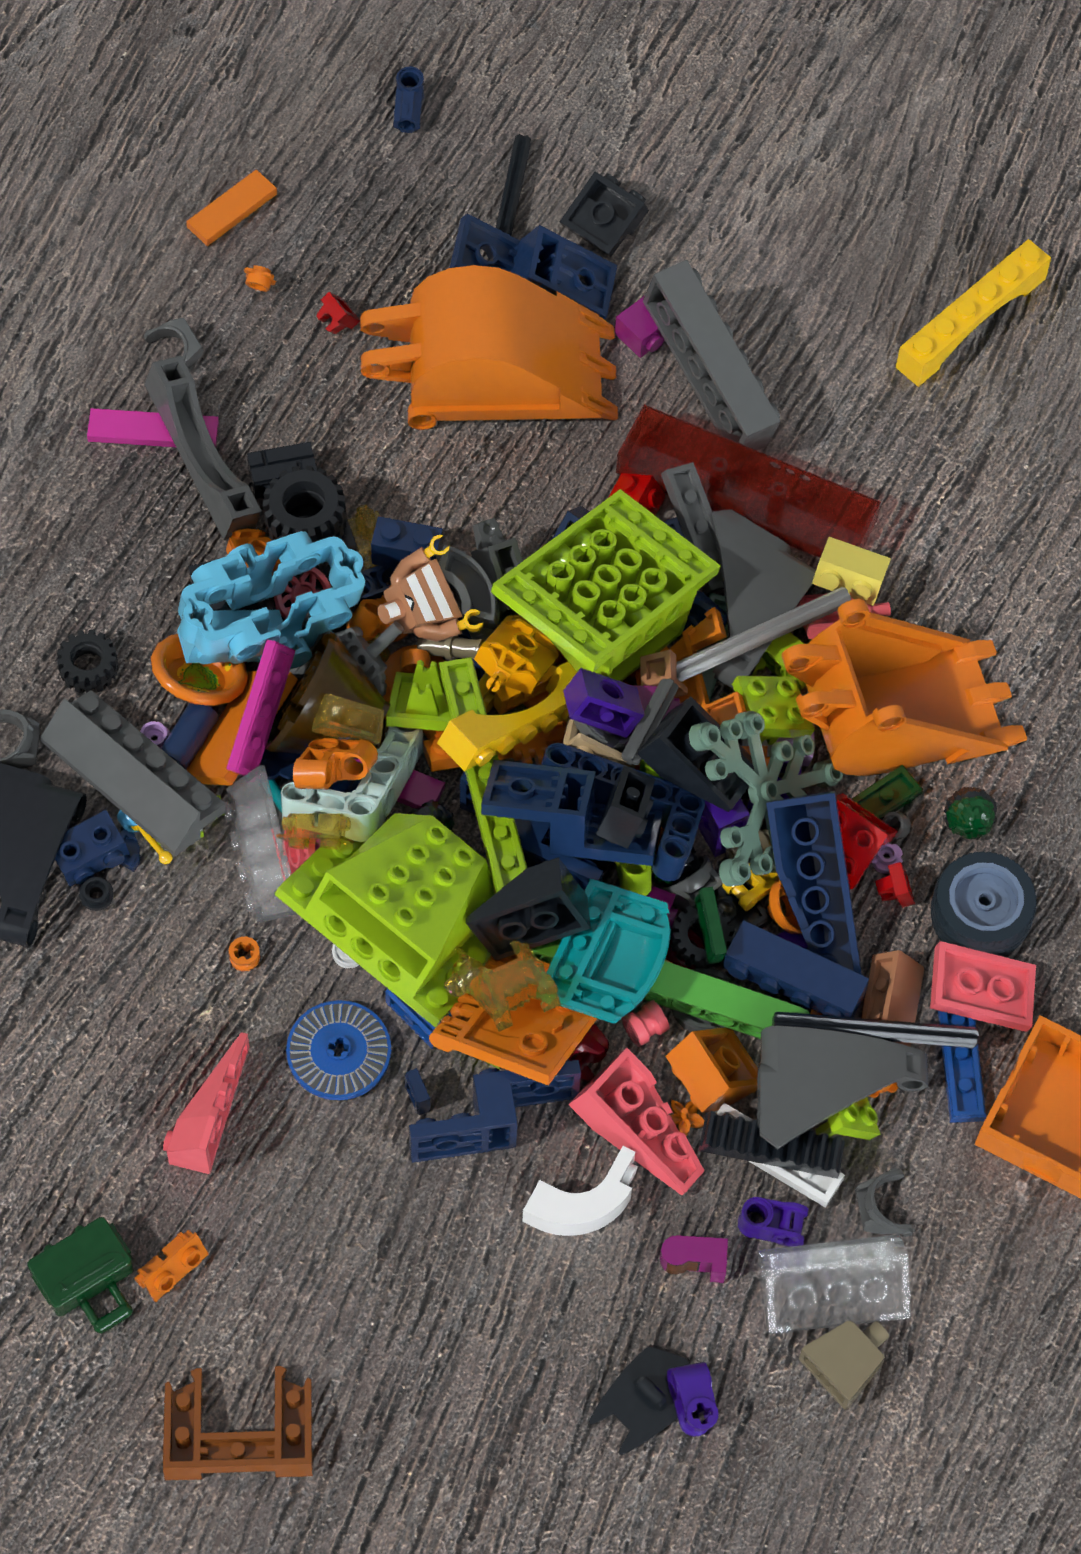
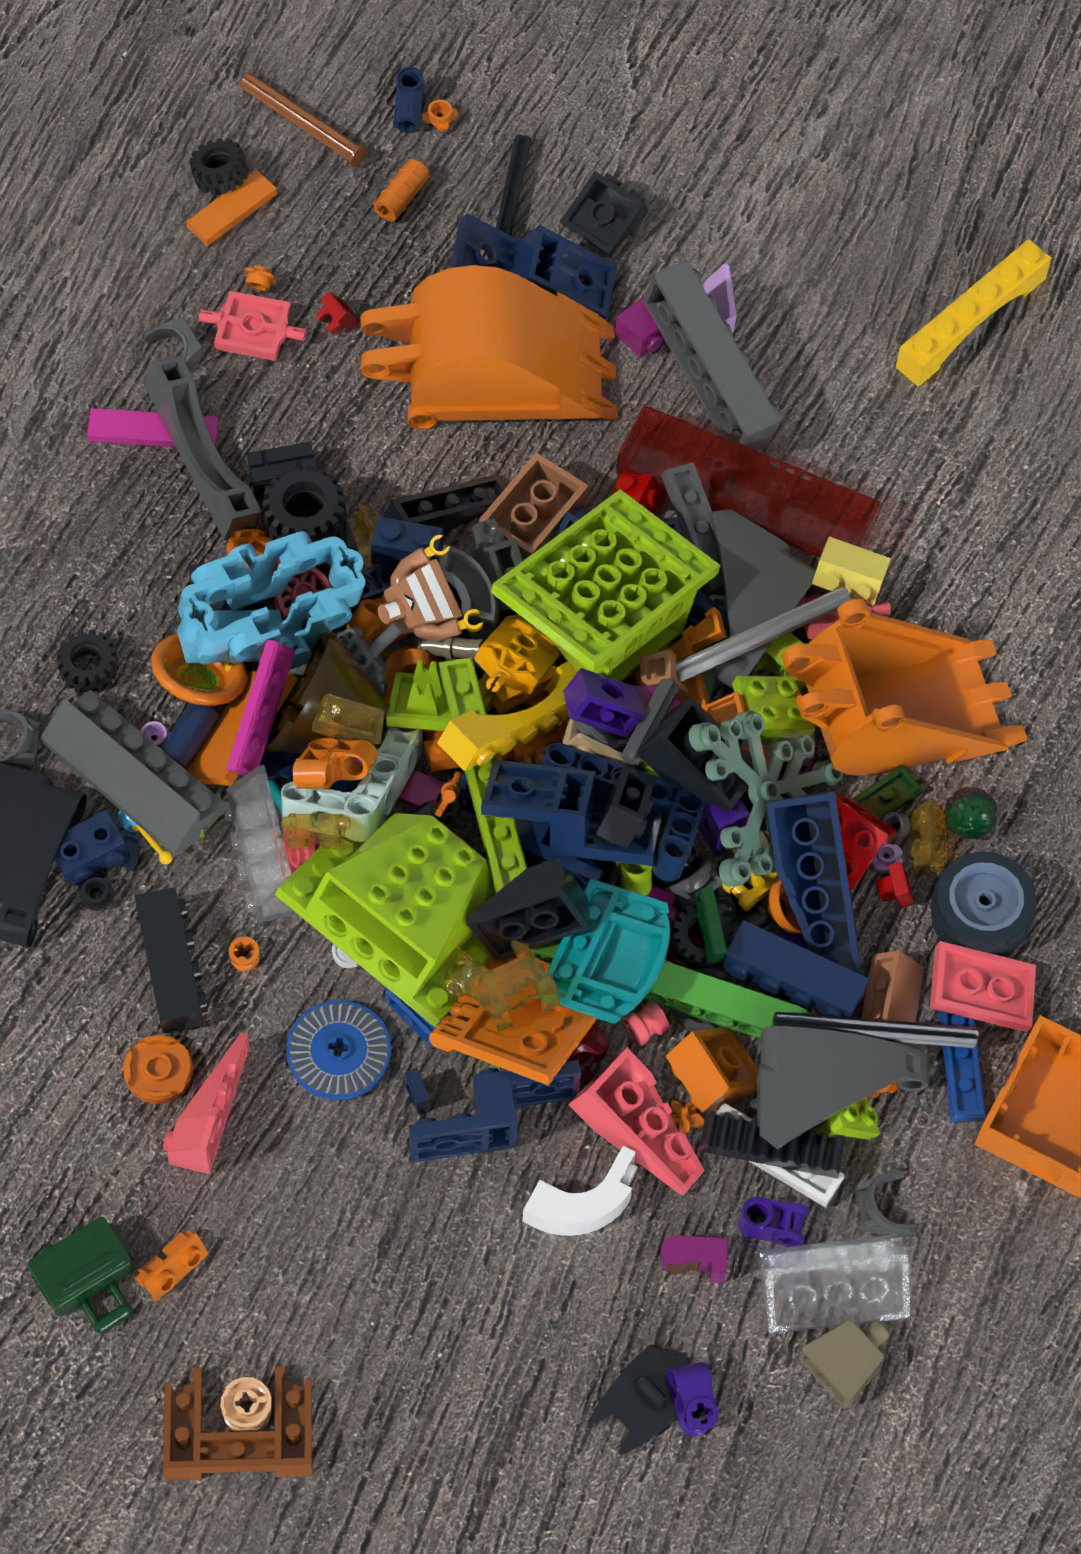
(158, 1069): none -> orange tile
(169, 960): none -> black brick
(222, 178): none -> black tyre
(252, 325): none -> coral plate
(260, 1412): none -> light nougat wheel
(303, 119): none -> dark orange axle
(401, 190): none -> orange axle
(443, 109): none -> orange plate
(448, 505): none -> black slope
(449, 792): none -> orange piece
(536, 504): none -> nougat brick
(721, 289): none -> lavender slope
(927, 825): none -> clear yellow hinge

